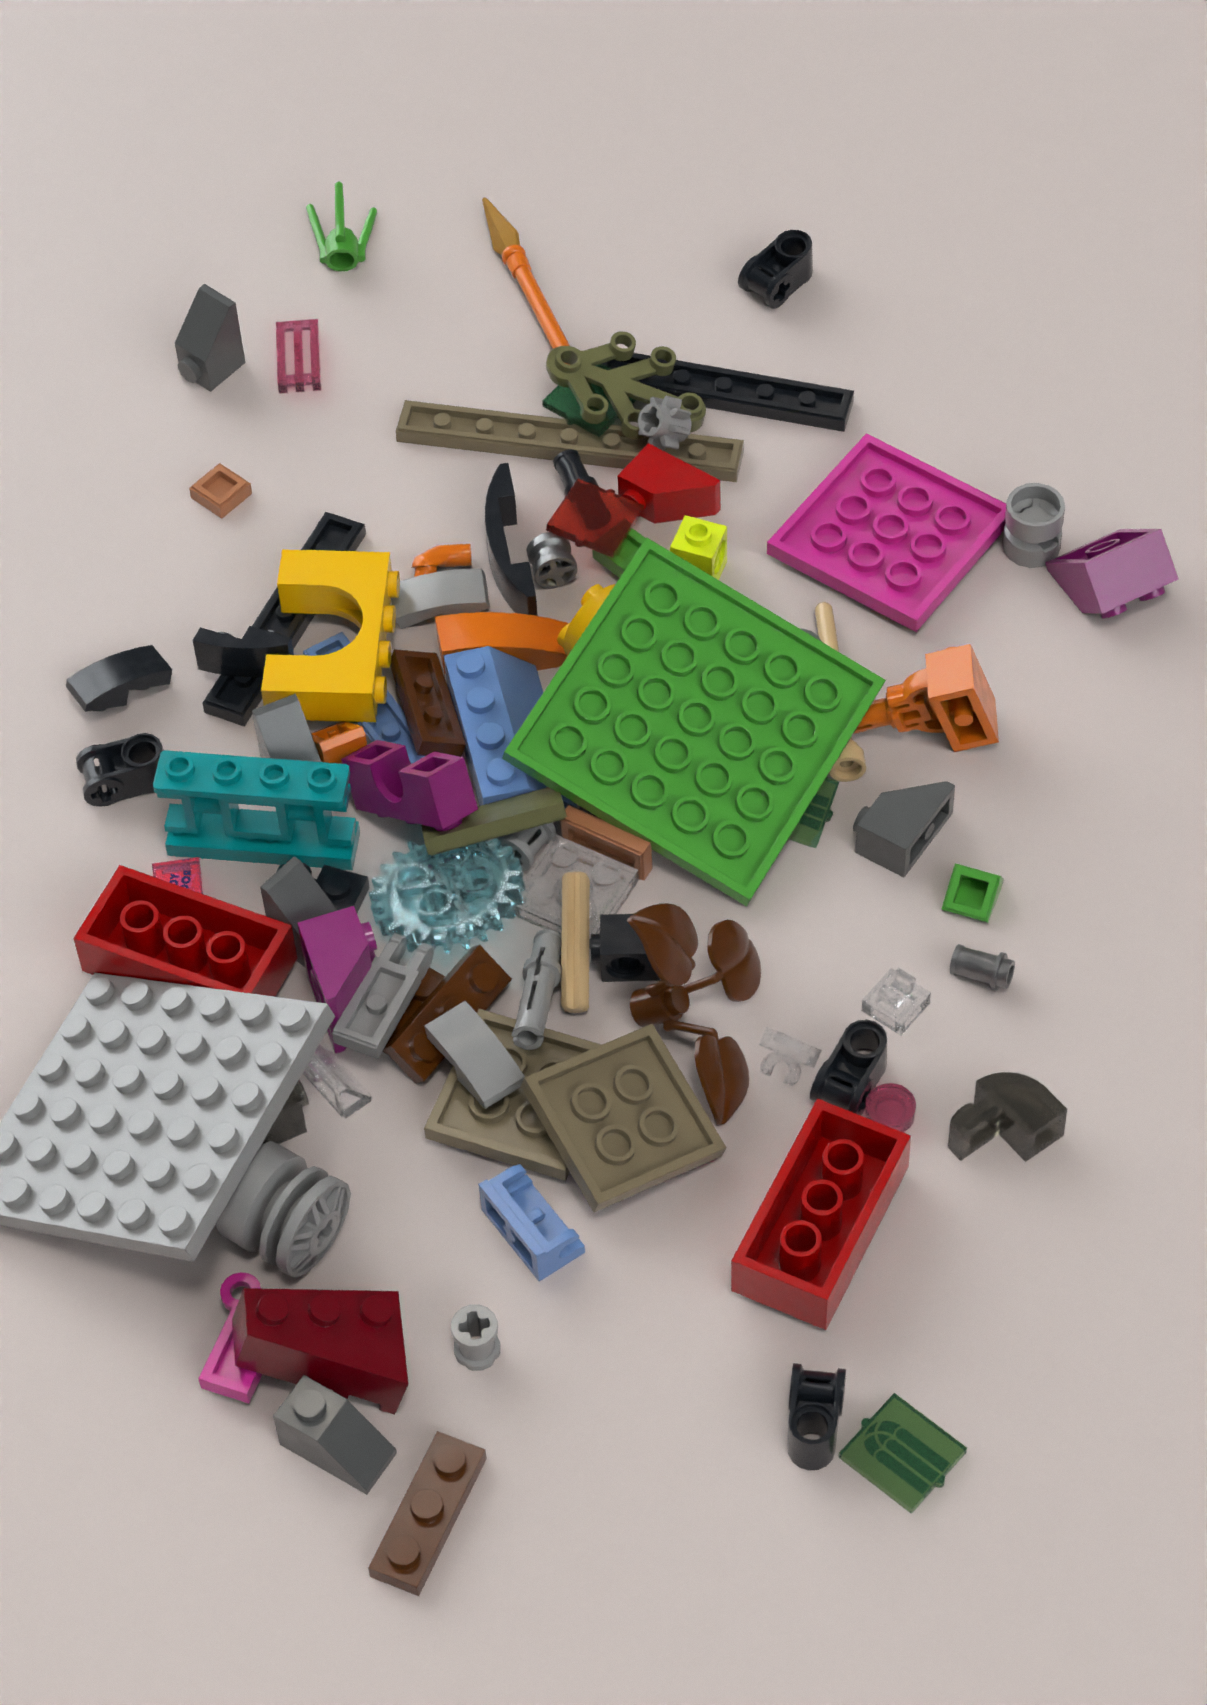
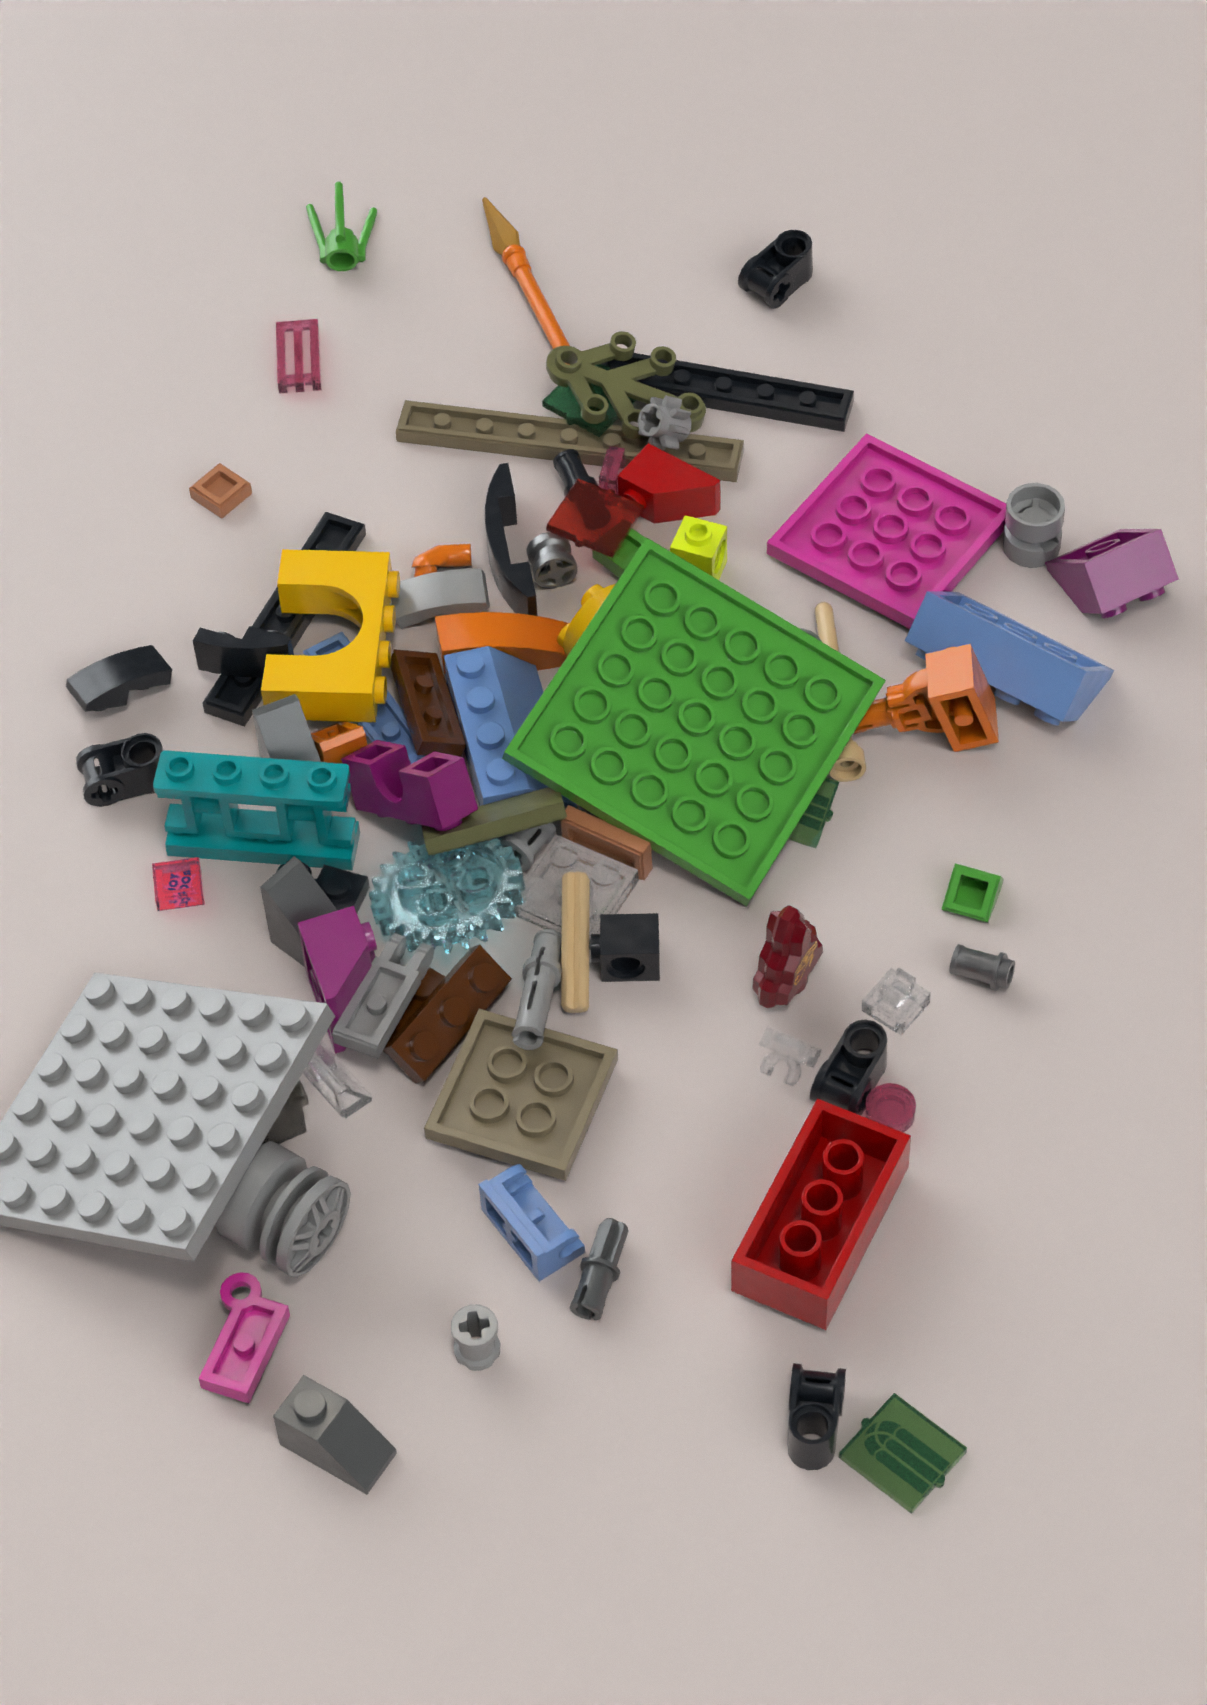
(182, 937): red brick -> none
(210, 340): dark grey slope -> none
(332, 1336): dark red wedge -> none
(427, 1513): reddish brown plate -> none
(476, 1054): light grey slope -> none
(599, 1269): none -> dark grey axle
(613, 464): none -> clear pink tile
(623, 1117): dark tan plate -> none
(669, 945): reddish brown plant -> none
(786, 957): none -> dark red rock
(903, 824): dark grey slope -> none
(1009, 1107): clear smoke brick -> none
(1012, 656): none -> medium blue slope

